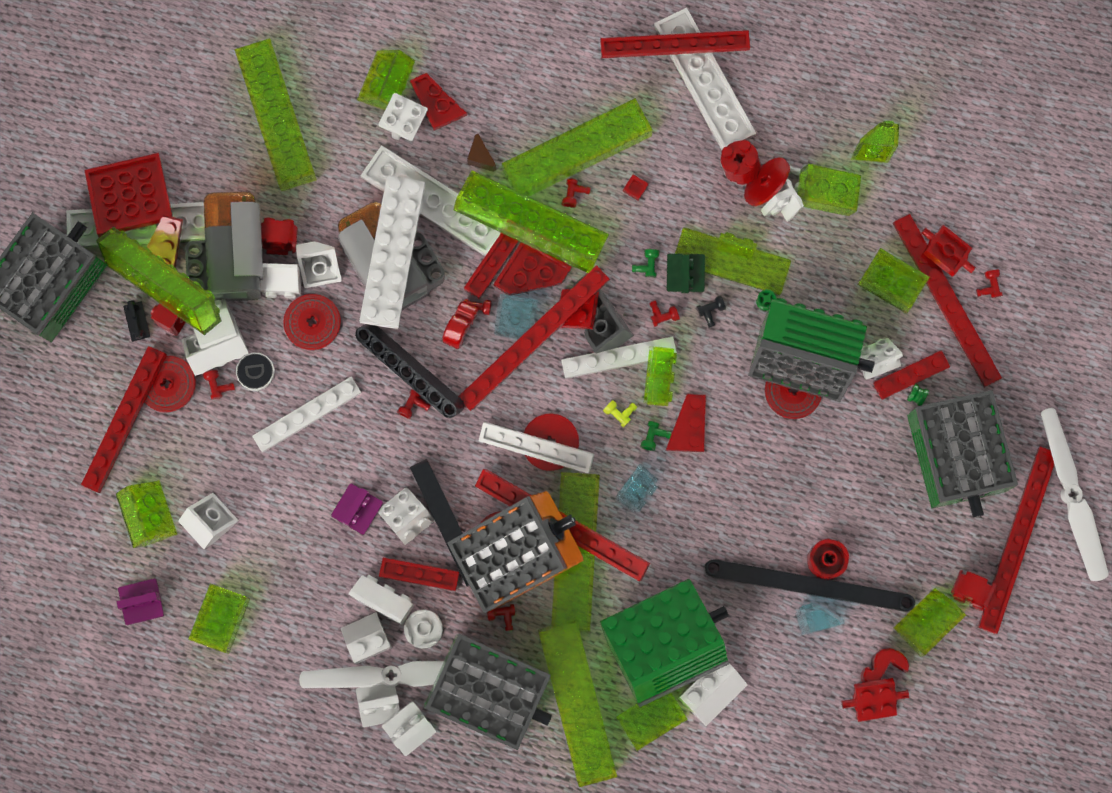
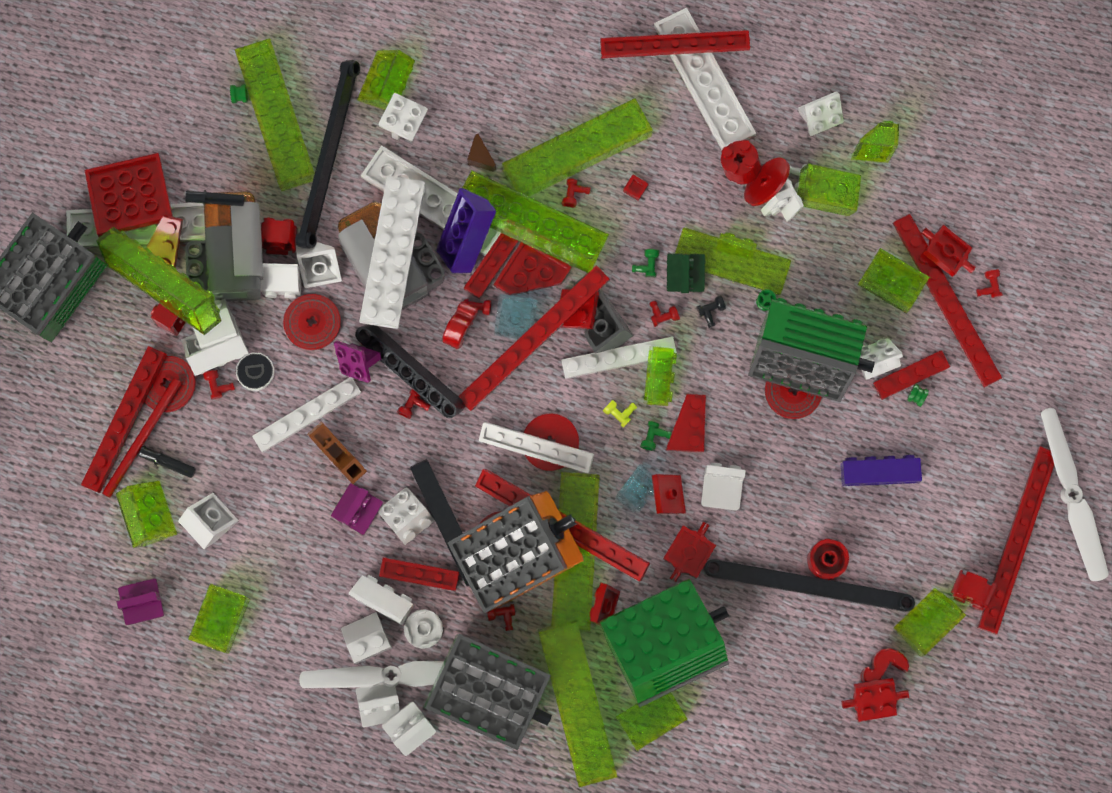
(136, 320): black hinge -> none
(141, 438): none -> red piece
(159, 458): none -> black axle
(214, 198): none -> black axle
(238, 93): none -> green wheel
(307, 236): none -> black piece
(337, 453): none -> dark orange arch
(355, 360): none -> magenta bracket
(441, 107): red wing -> none
(465, 231): none -> dark purple slope
(605, 603): none -> red plate
(668, 494): none -> red plate
(689, 552): none -> red plate
(713, 693): white slope -> none
(722, 486): none -> white bracket
(816, 619): clear light blue slope -> none
(822, 113): none -> white bracket
(881, 471): none -> dark purple brick
(962, 450): dark grey piece -> none

